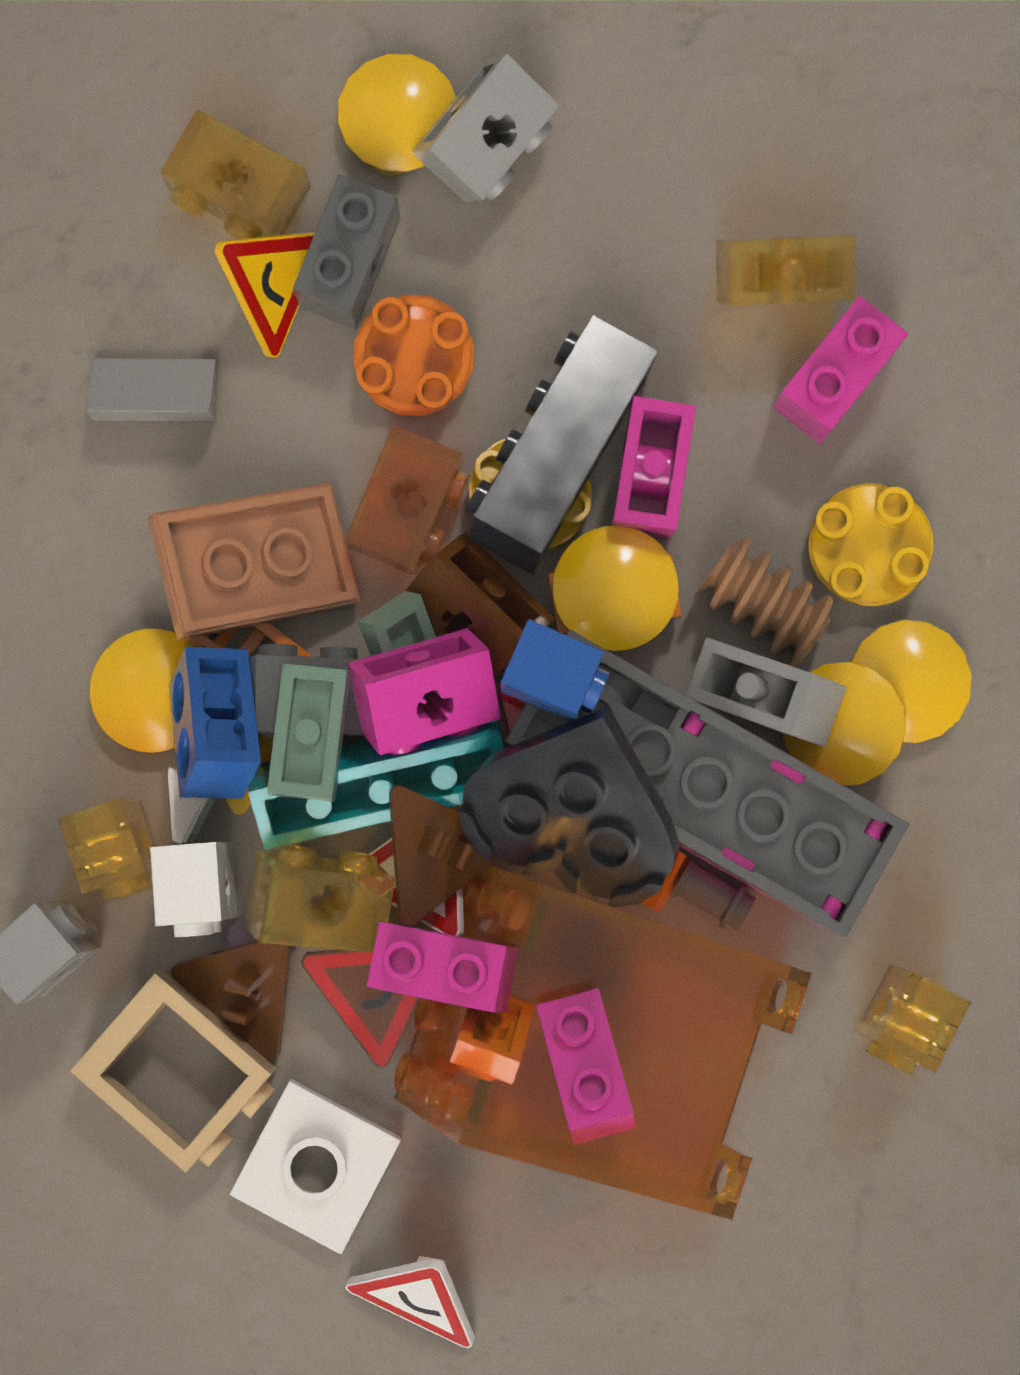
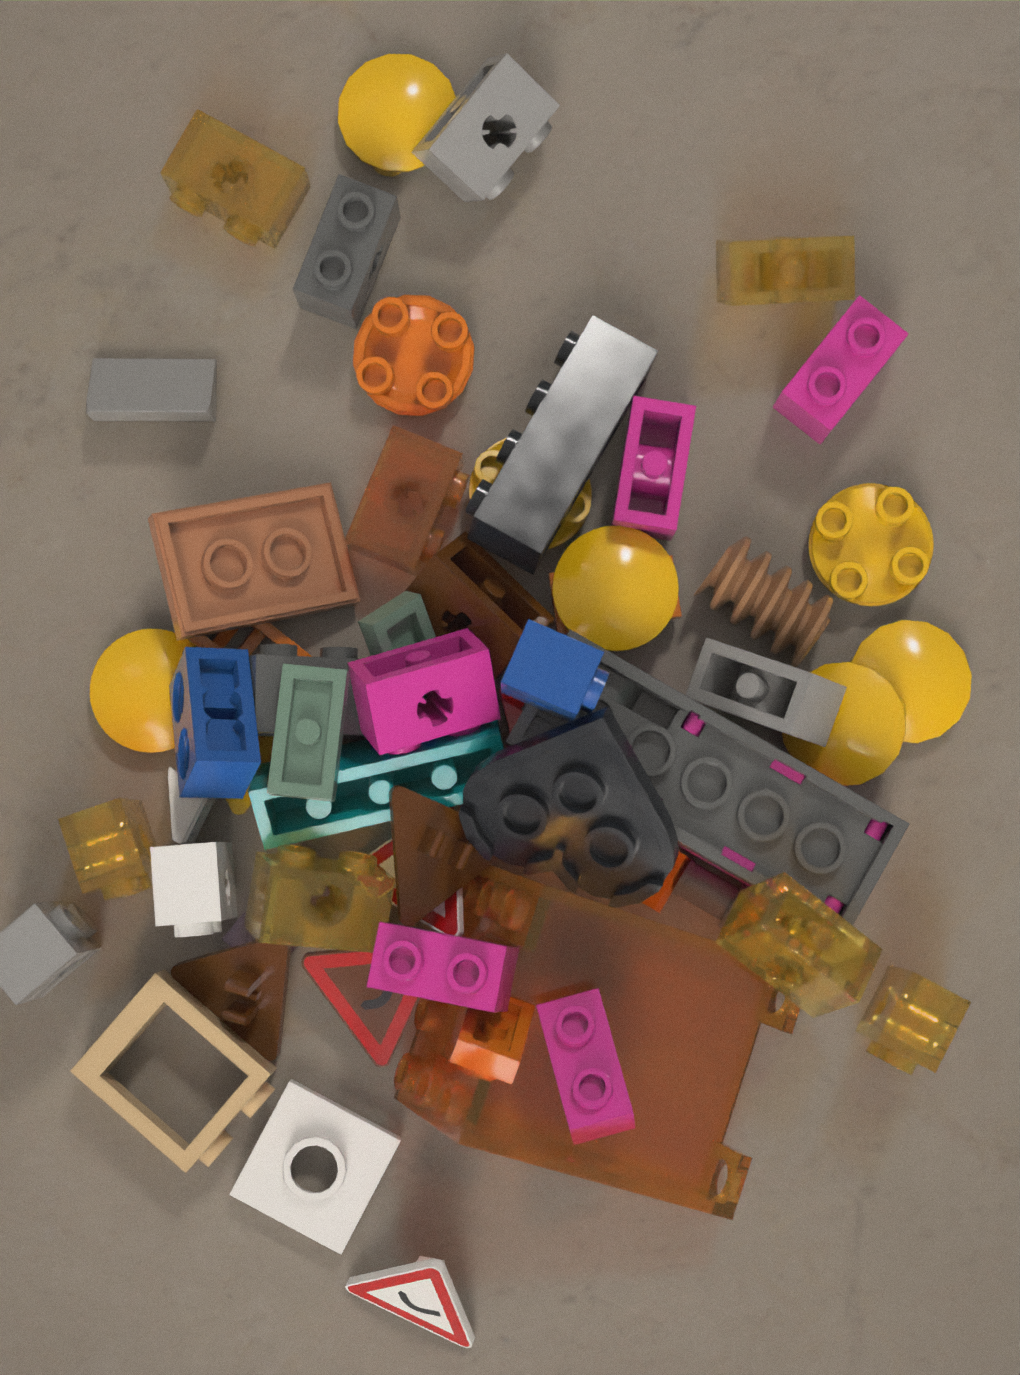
(263, 281): piece -> none
(799, 945): none -> clear yellow brick

